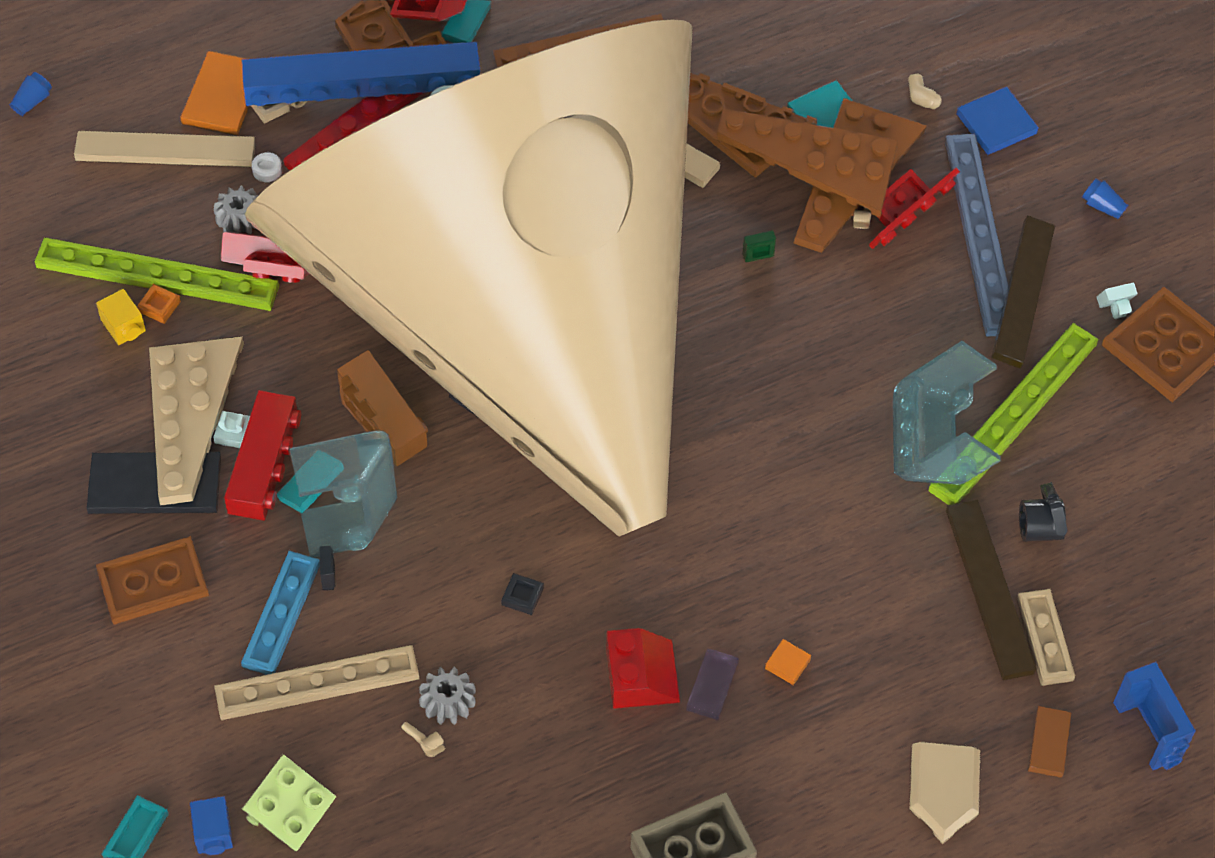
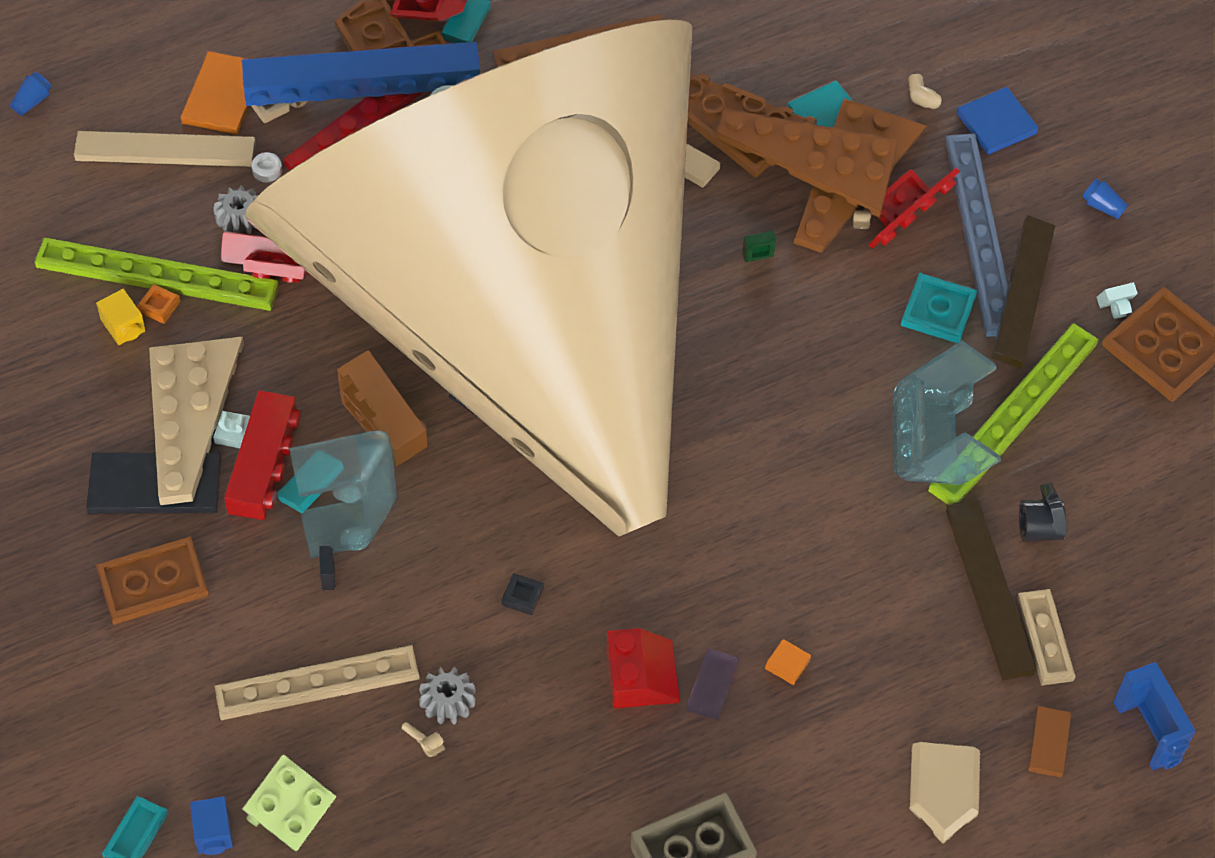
(280, 613): dark azure tile -> none
(939, 308): none -> teal tile

